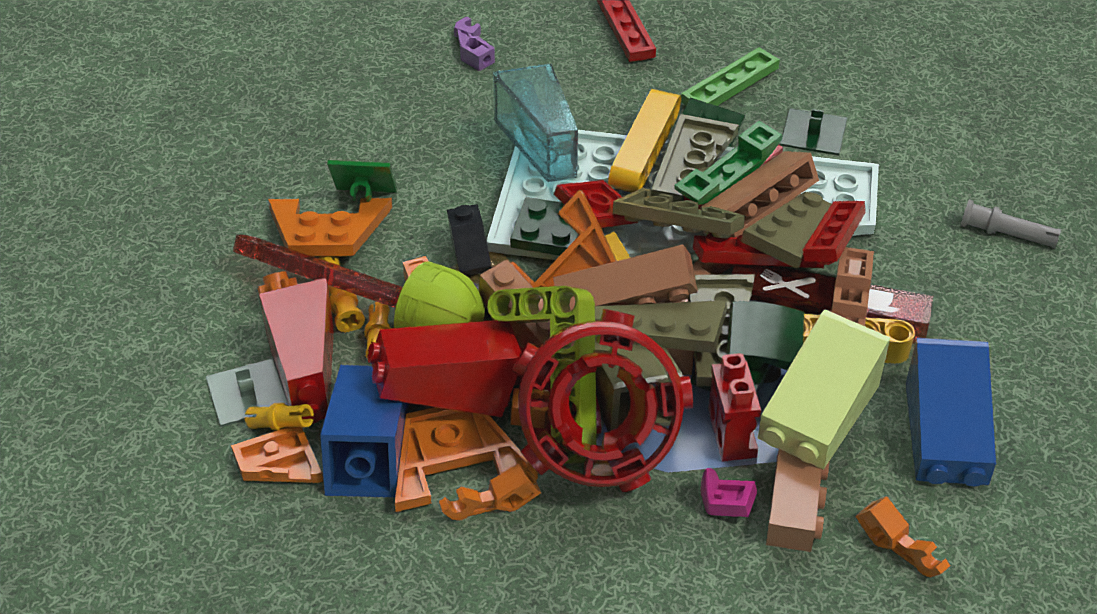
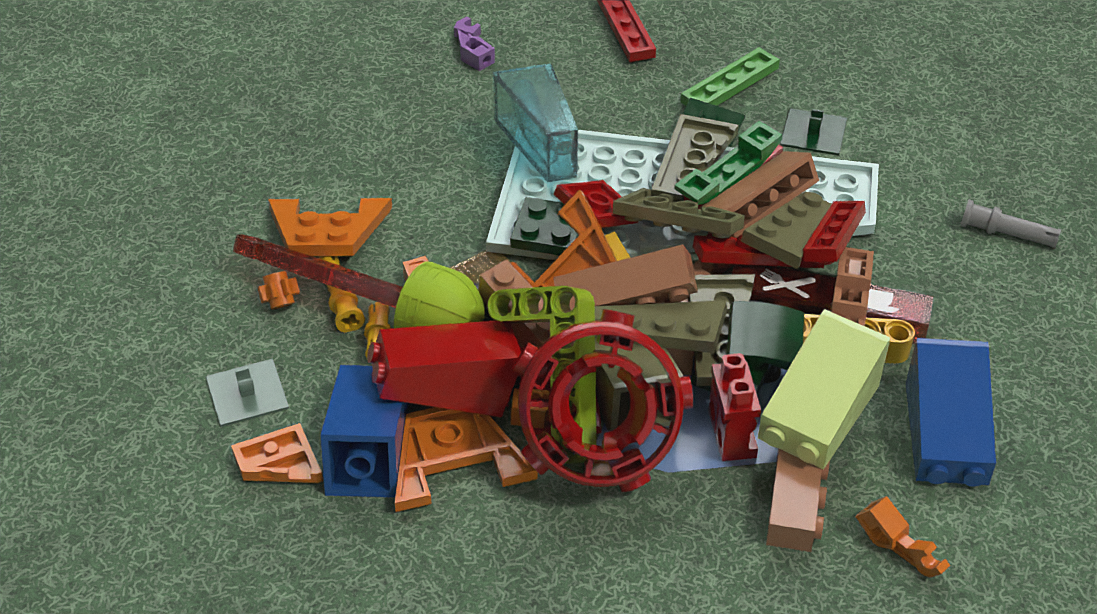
(279, 416): yellow pin -> none
(301, 342): slope -> none
(362, 177): green piece -> none
(469, 239): black slope -> none
(506, 493): orange piece -> none
(644, 141): yellow beam -> none
(726, 496): dark pink plate -> none

